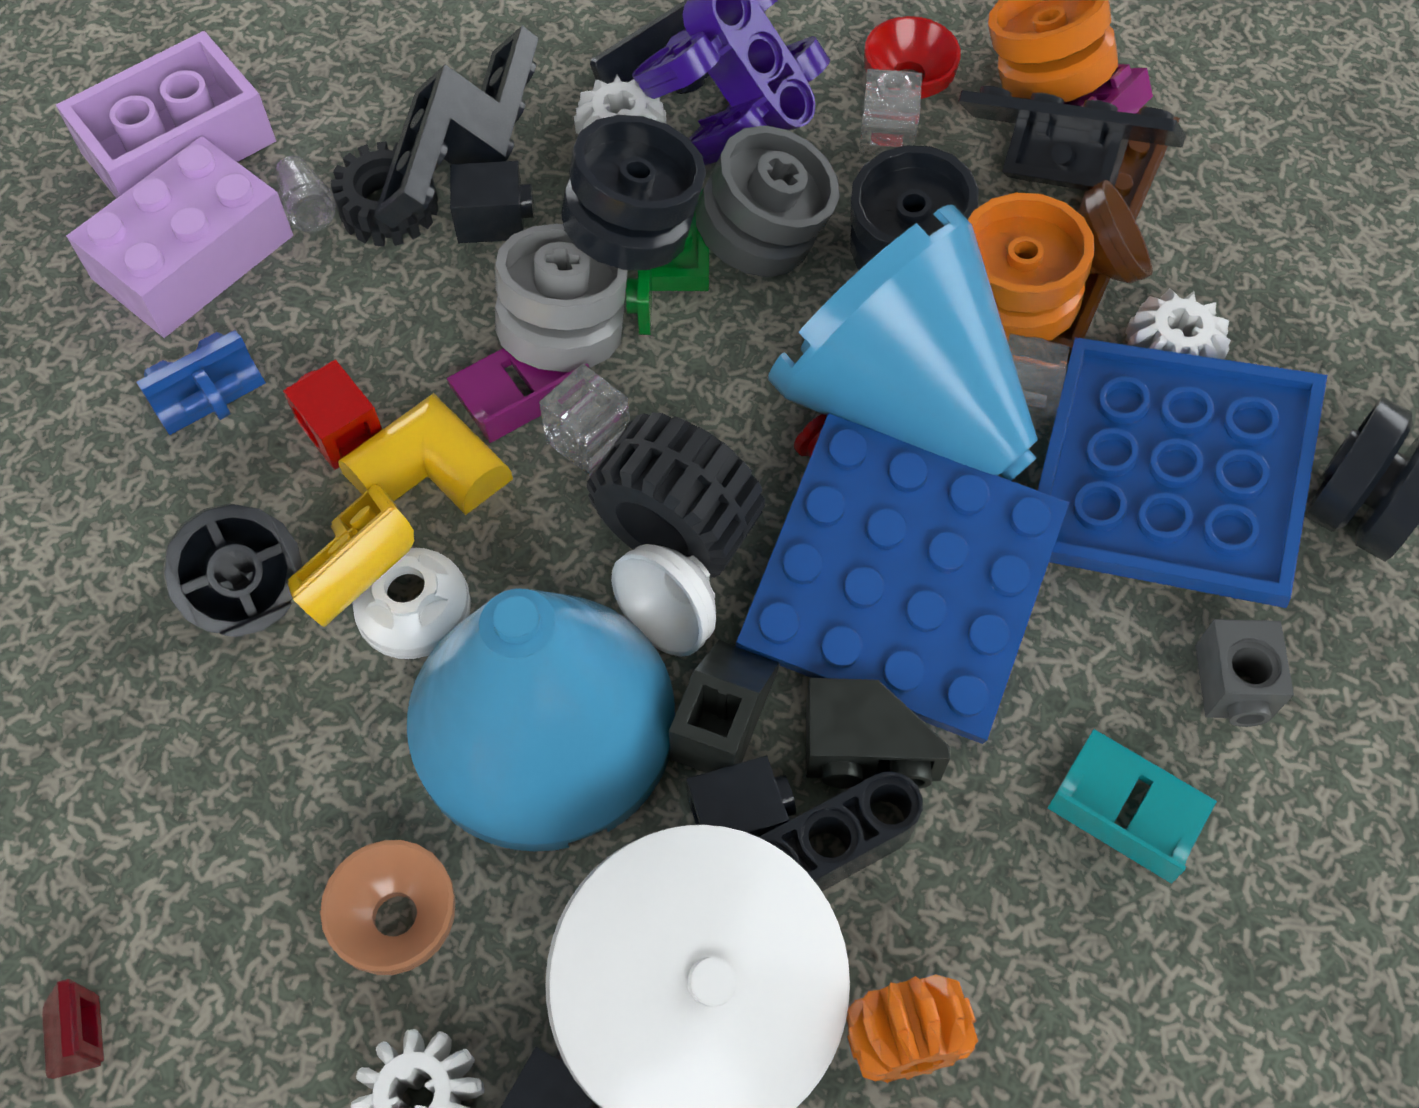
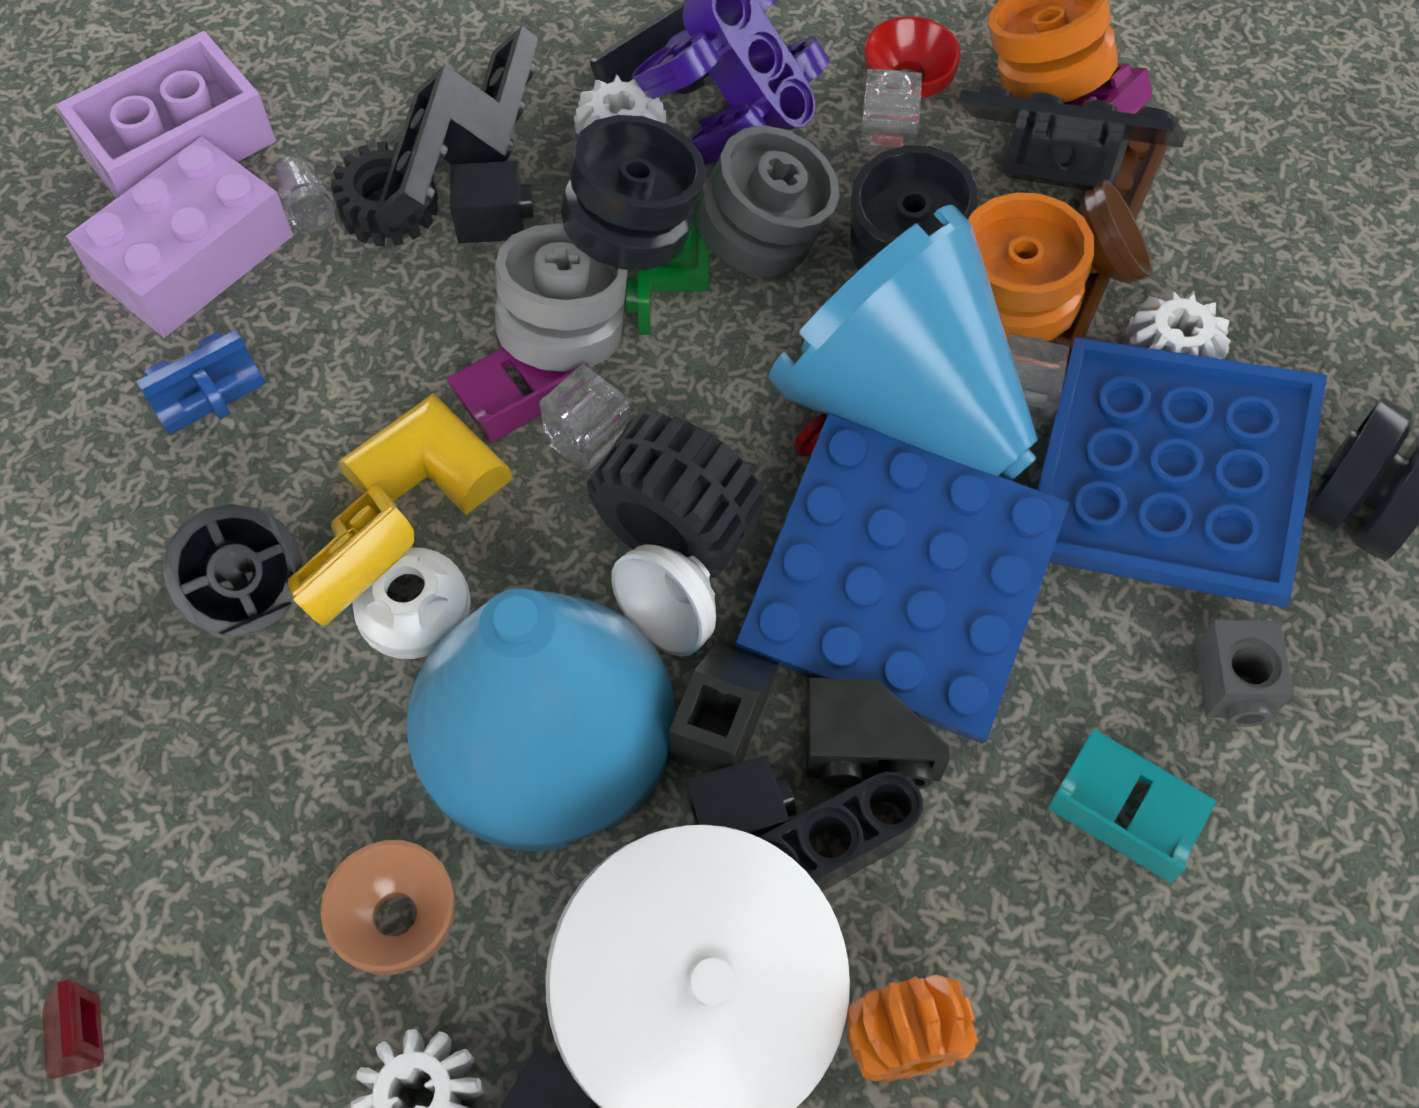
(332, 411): red brick -> none

